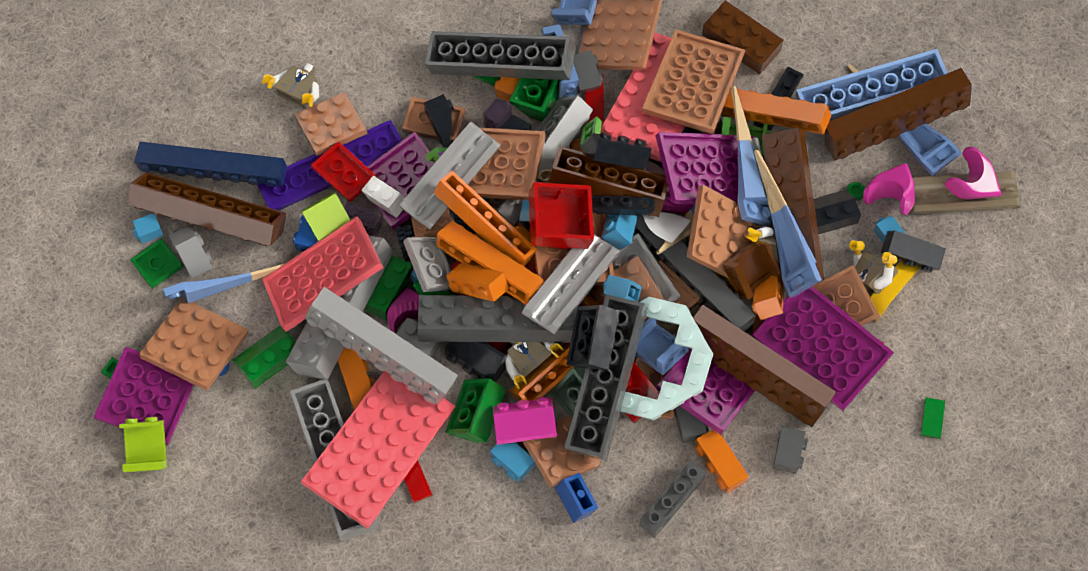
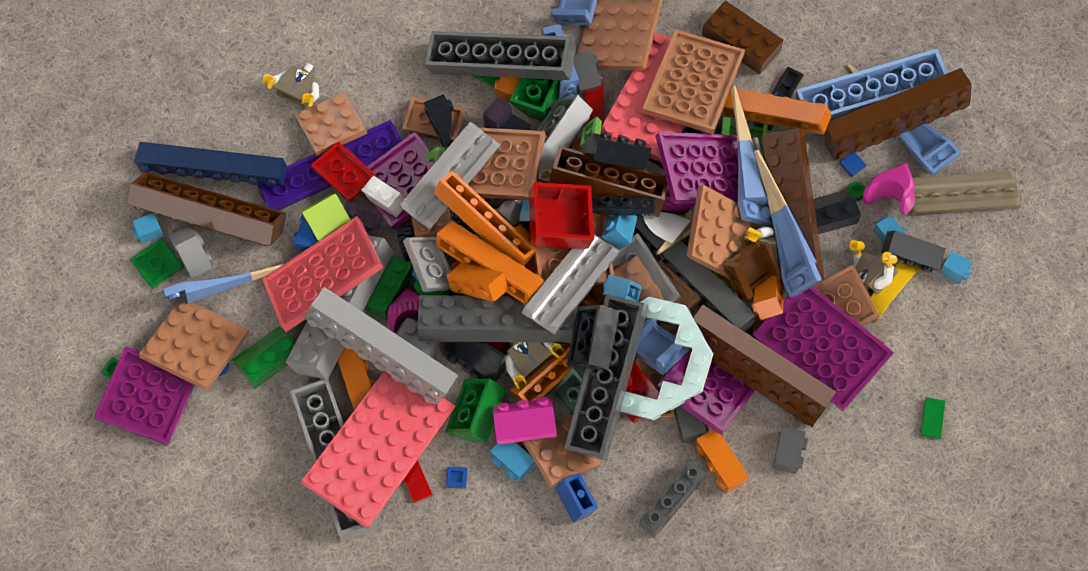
(144, 445): lime panel -> none
(456, 477): none -> blue tile
(853, 164): none -> blue tile
(956, 267): none -> dark azure brick
(981, 180): dark pink animal -> none

